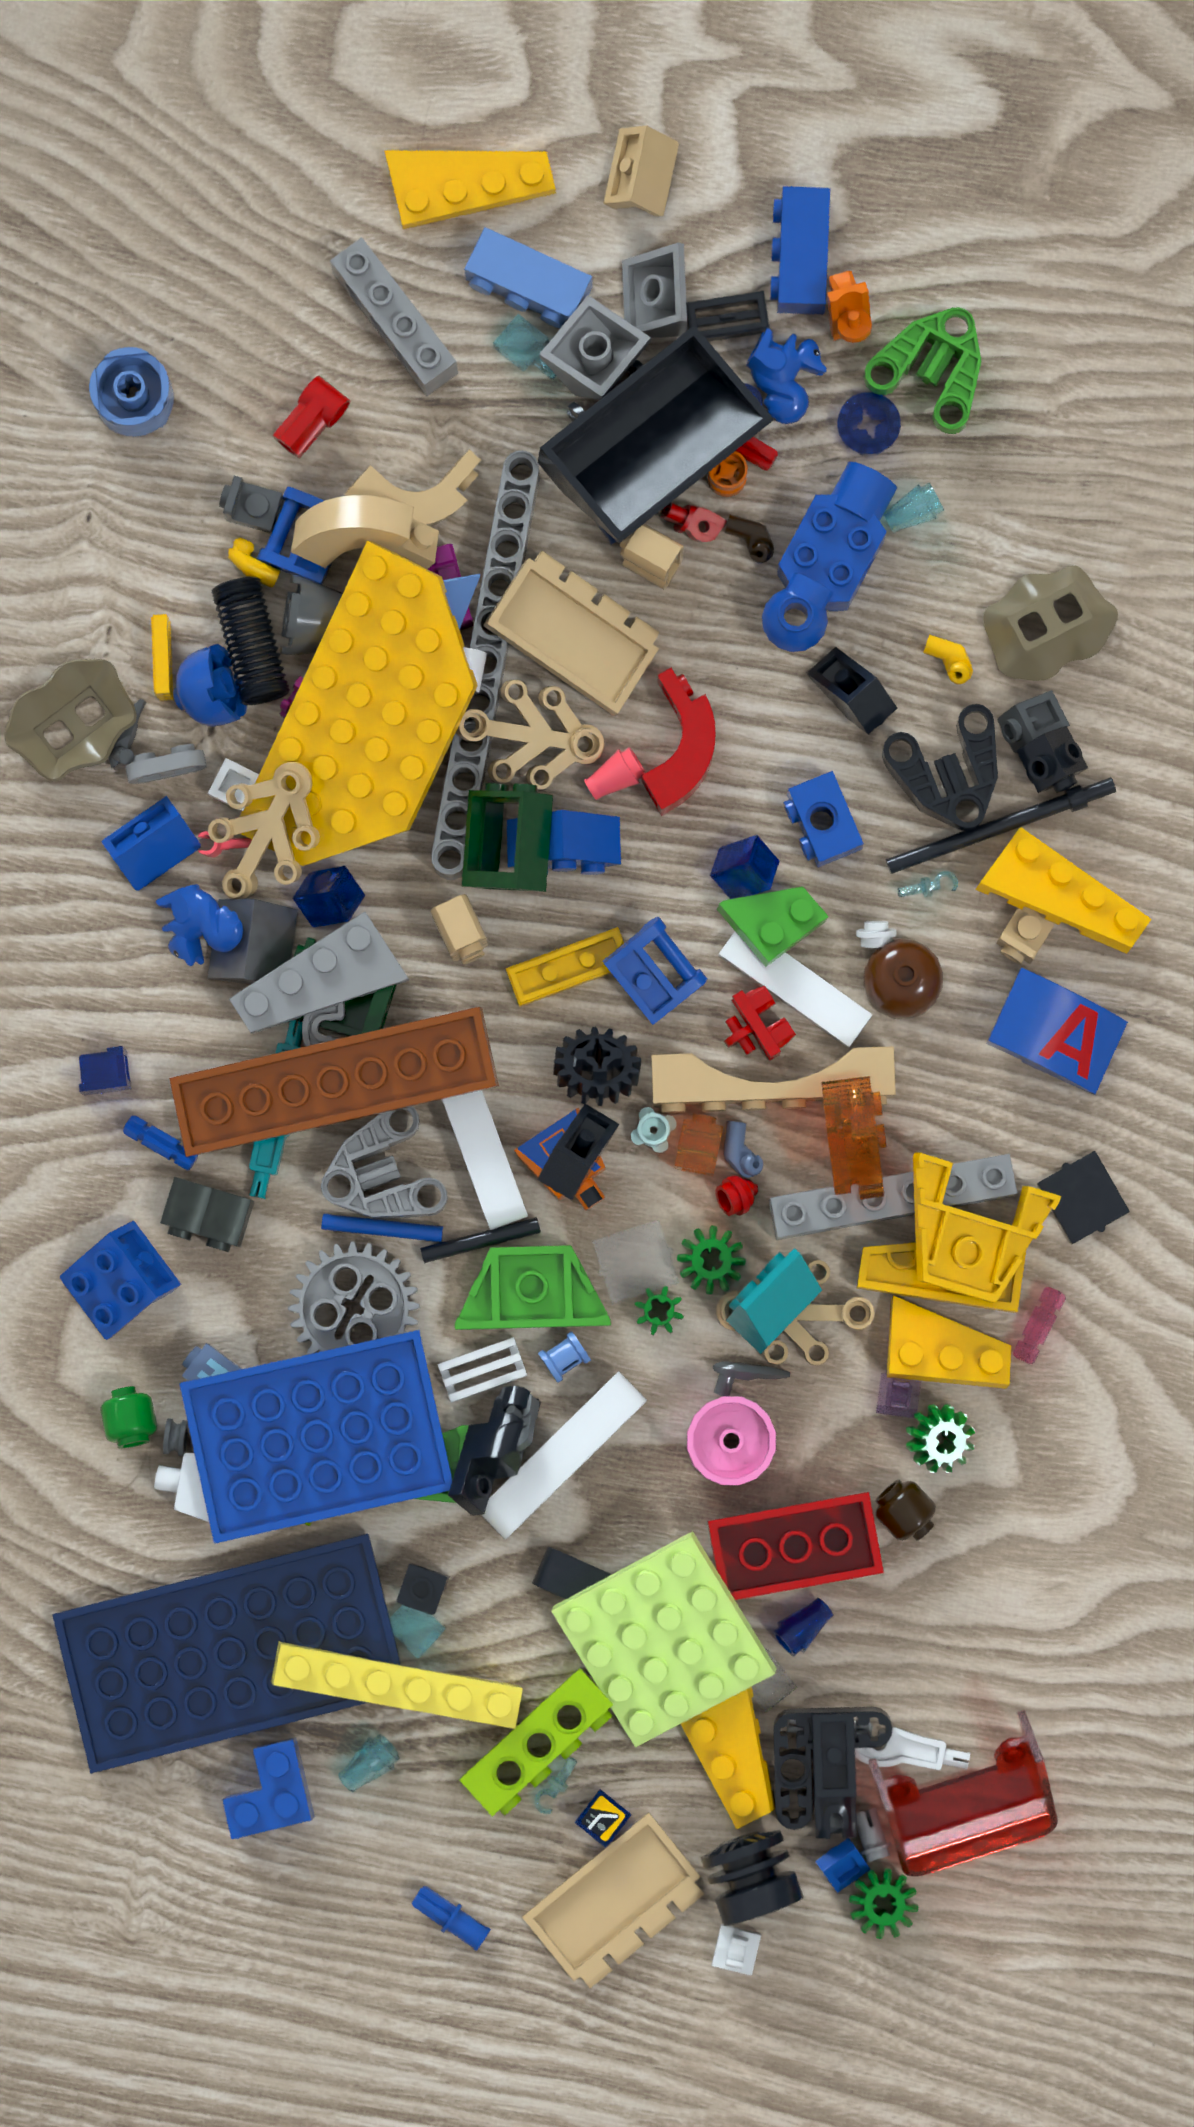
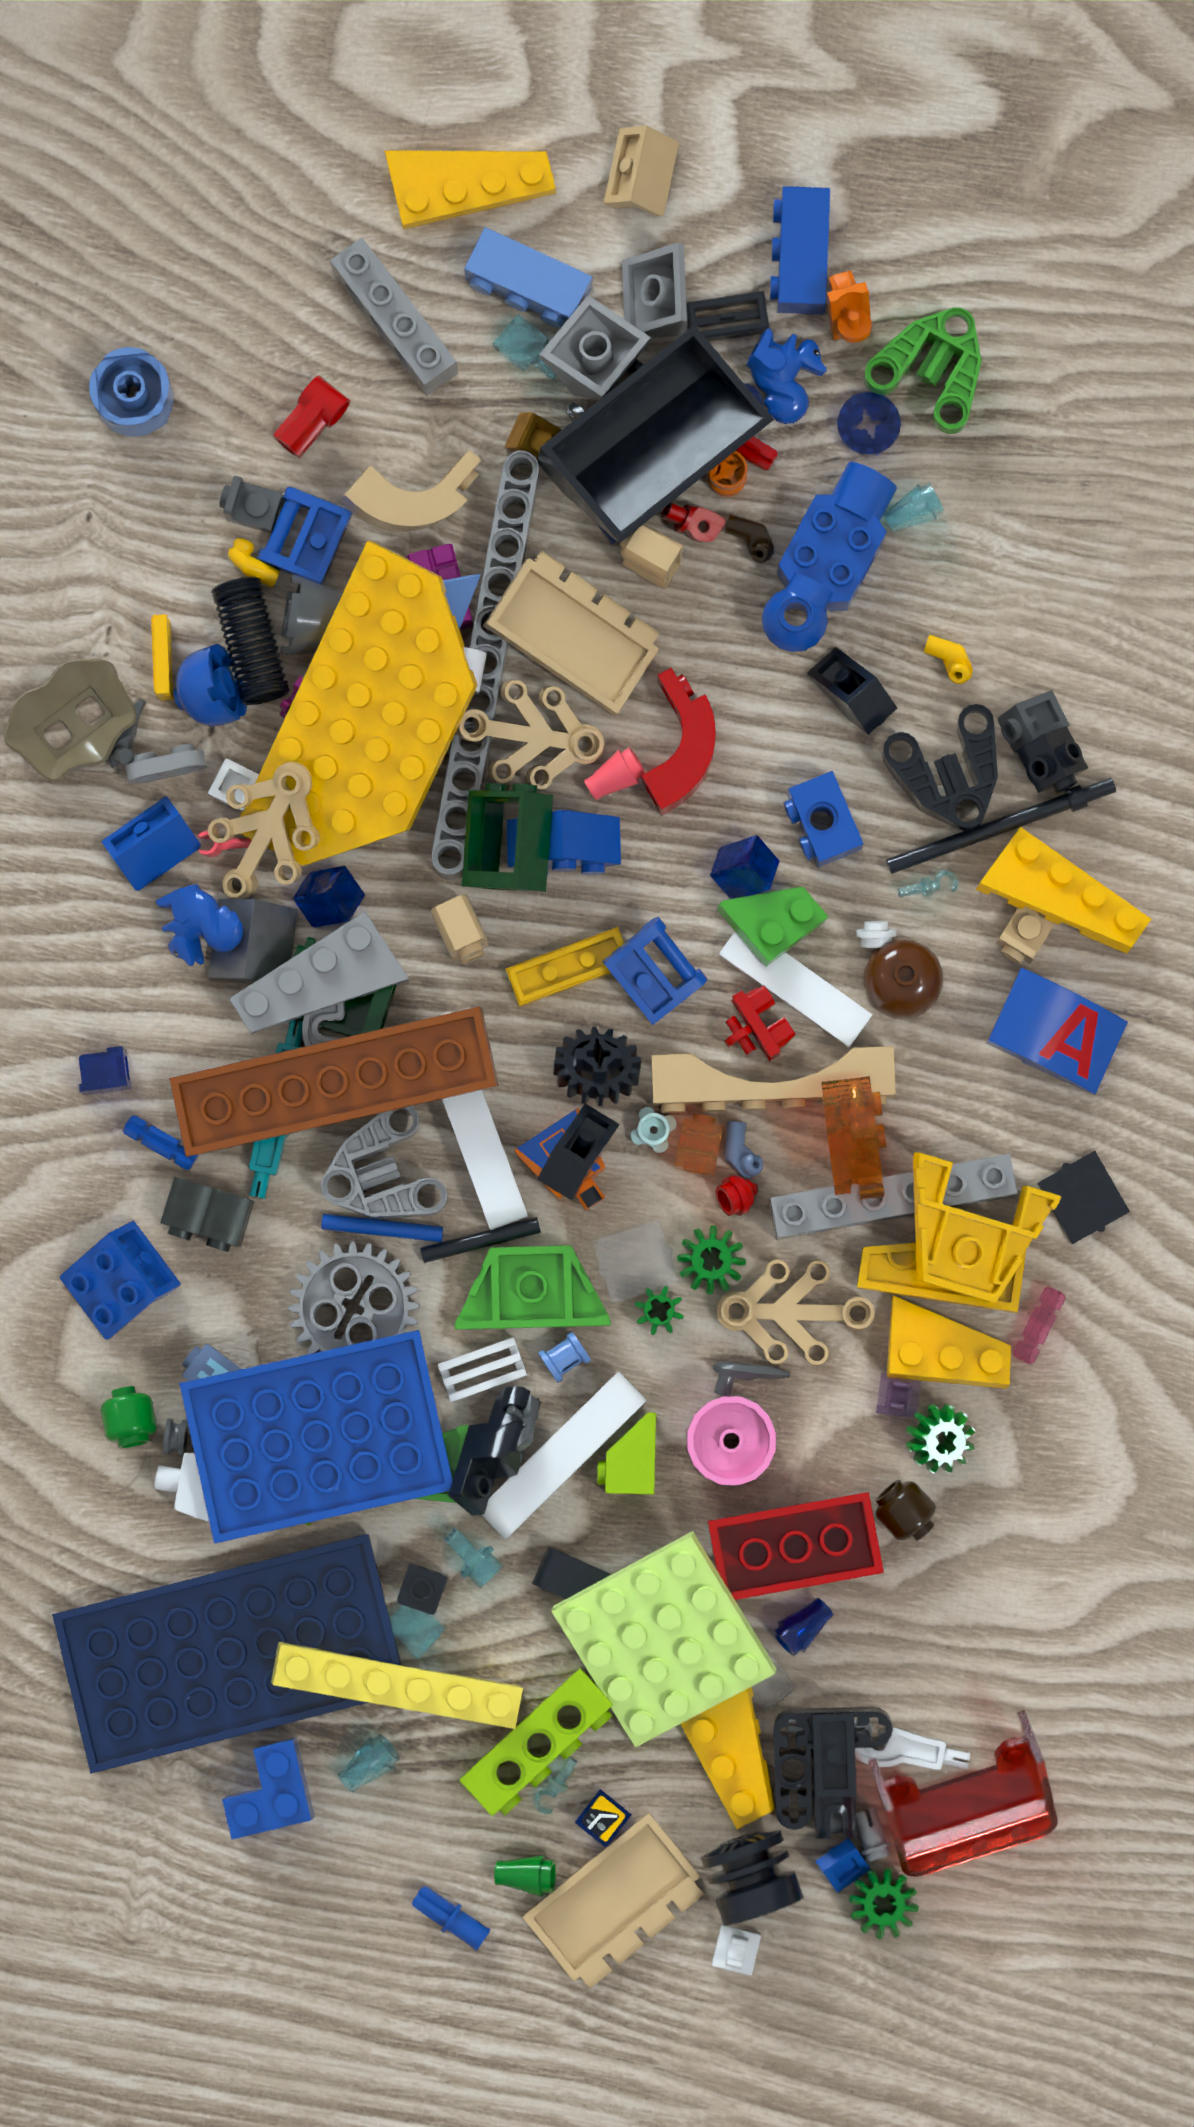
(353, 520): tan arch -> none
(479, 1564): none -> clear light blue piece
(529, 1874): none -> green cone
(530, 433): none -> pearl gold slope
(631, 1461): none -> lime slope
(768, 1308): teal slope -> none
(1063, 641): dark tan piece -> none

